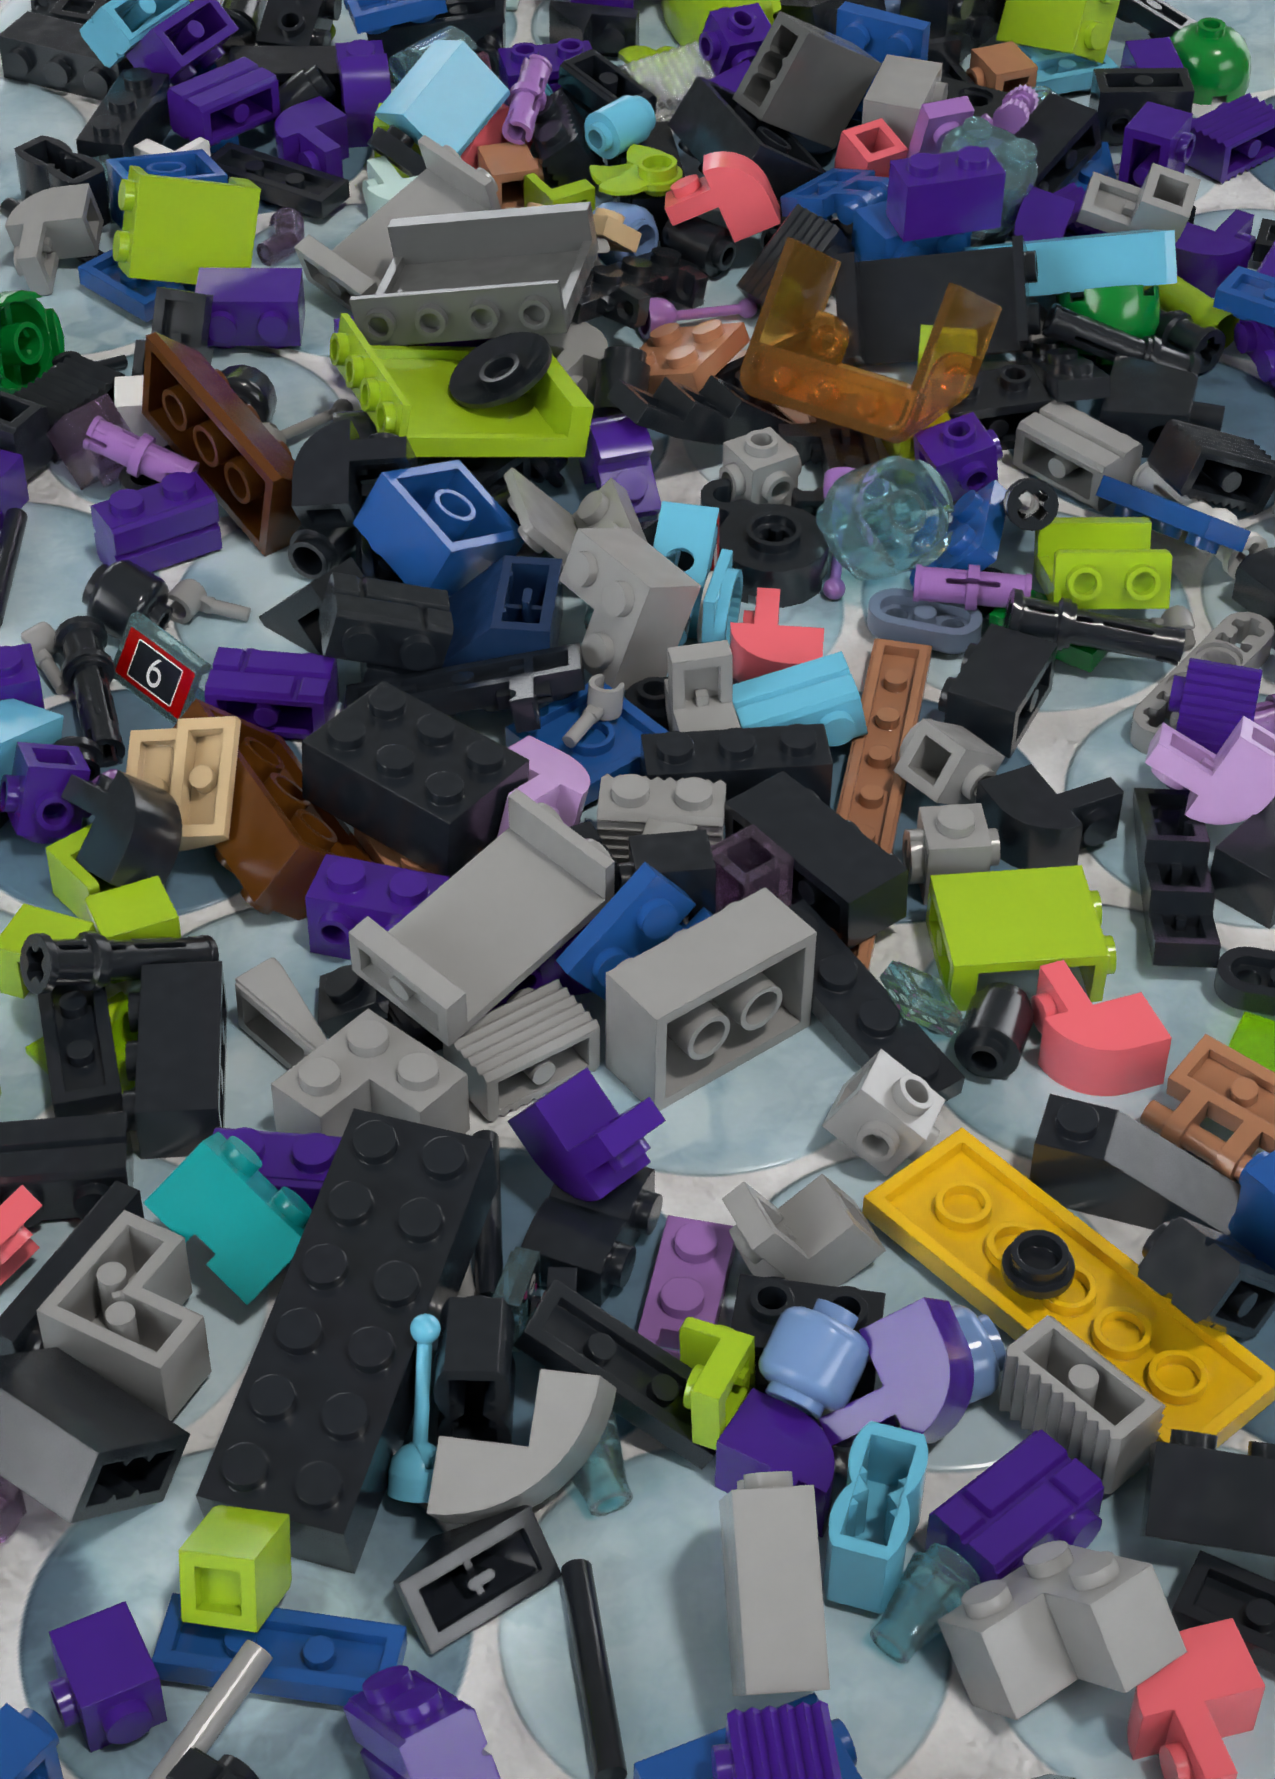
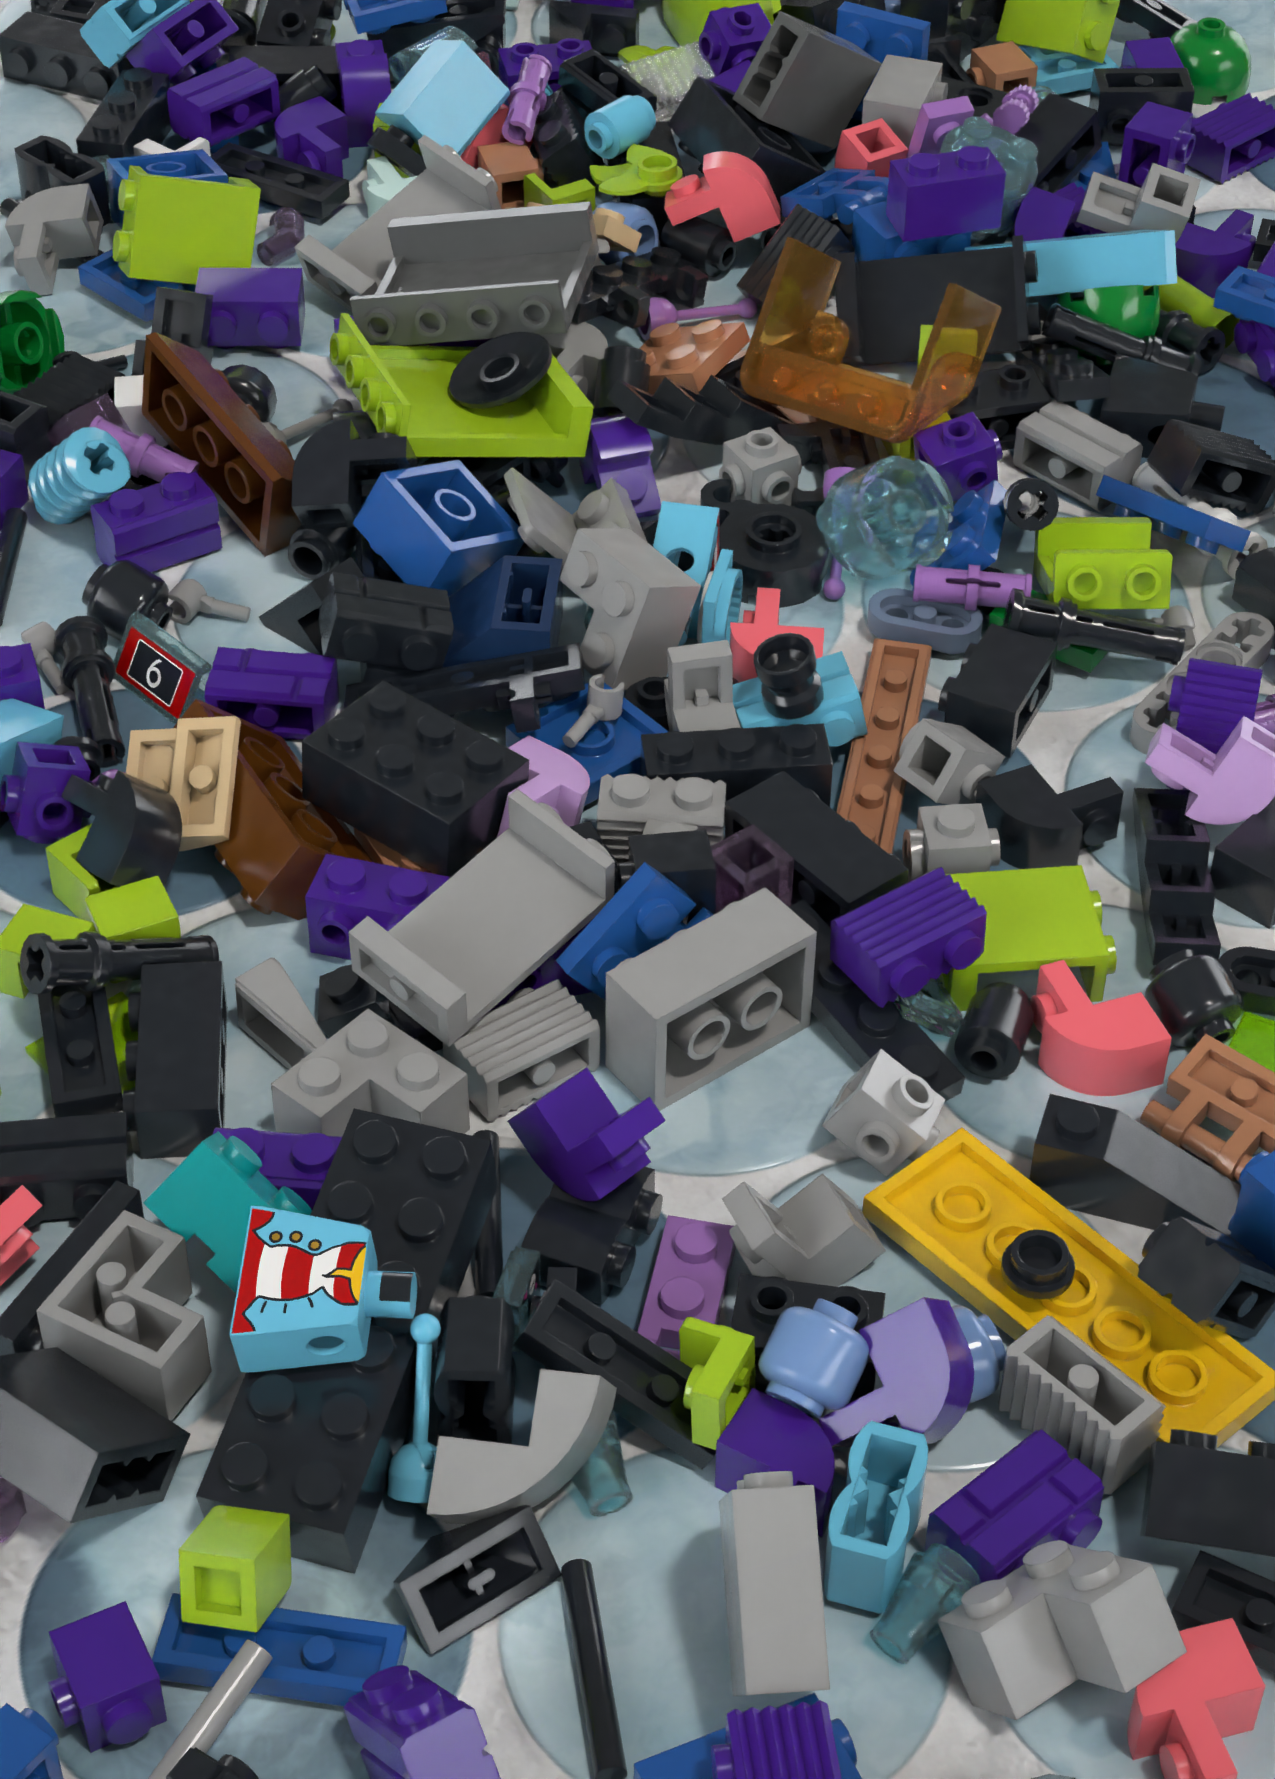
(77, 475): none -> medium azure piece
(310, 1292): none -> torso
(788, 676): none -> black wheel
(909, 937): none -> dark purple brick
(1194, 998): none -> black head

